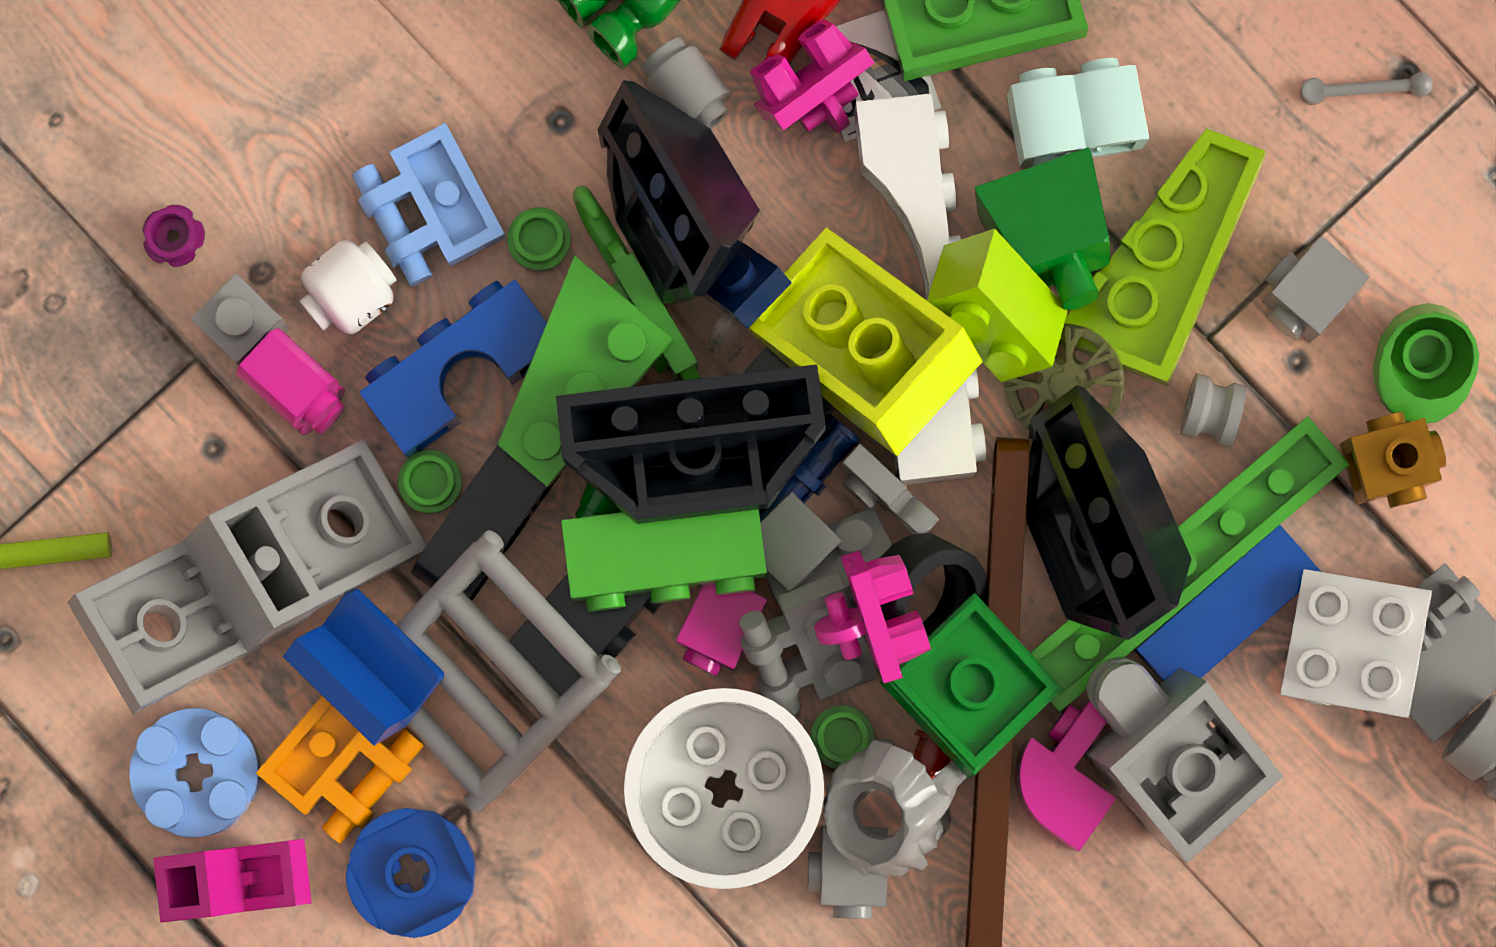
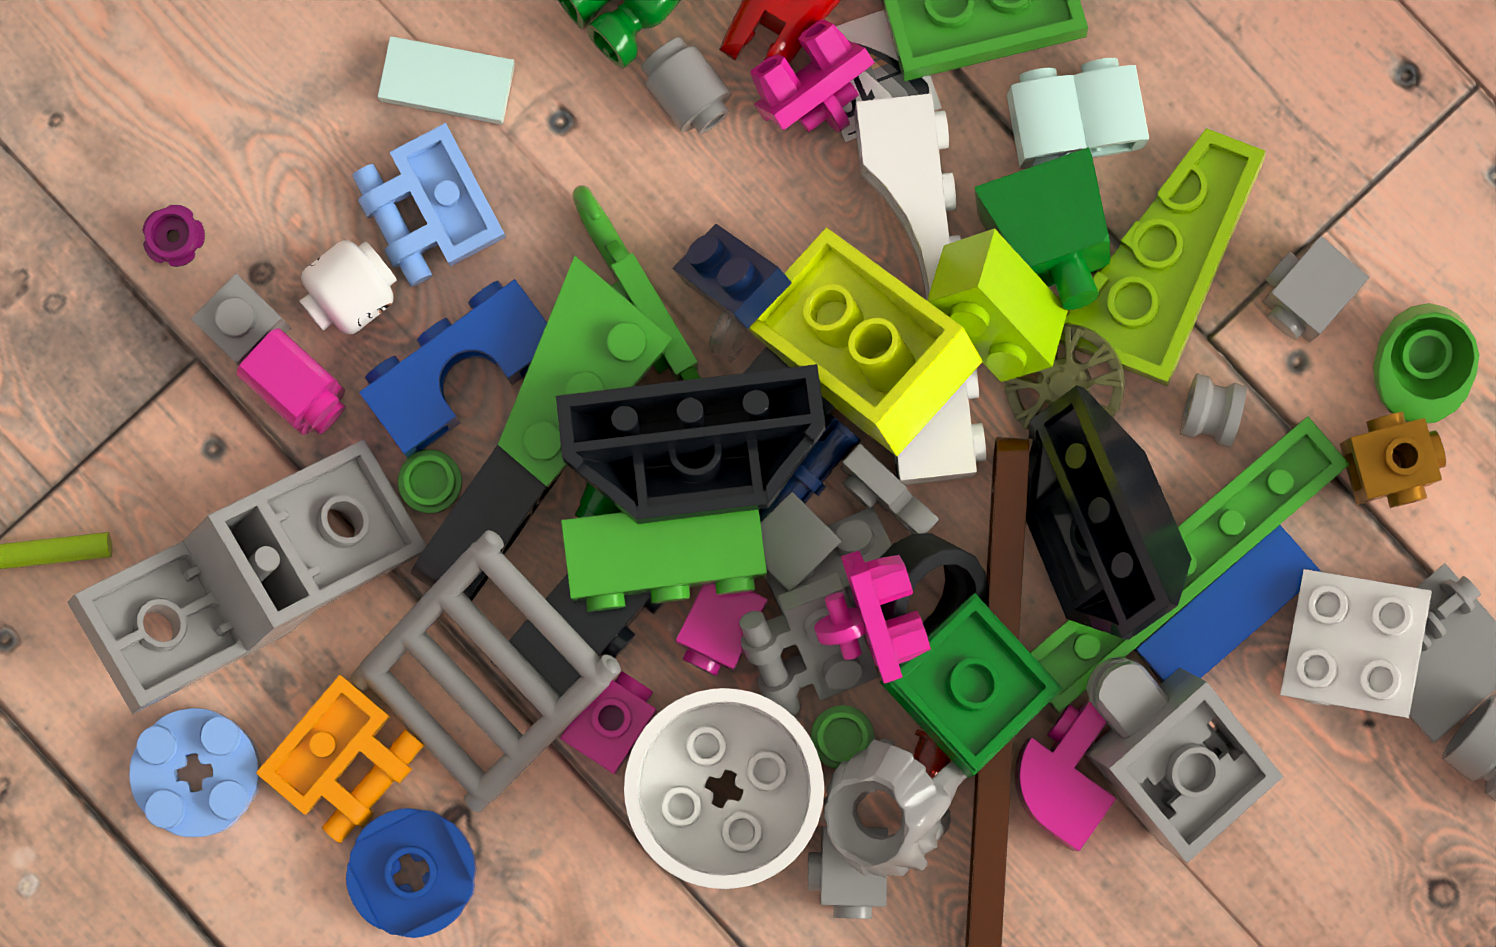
(232, 880): dark pink brick -> none
(366, 667): blue panel -> none
(446, 80): none -> light aqua tile
(539, 239): bright green plate -> none
(612, 723): none -> dark pink brick
(673, 193): black wedge -> none
(1315, 90): light grey hinge -> none

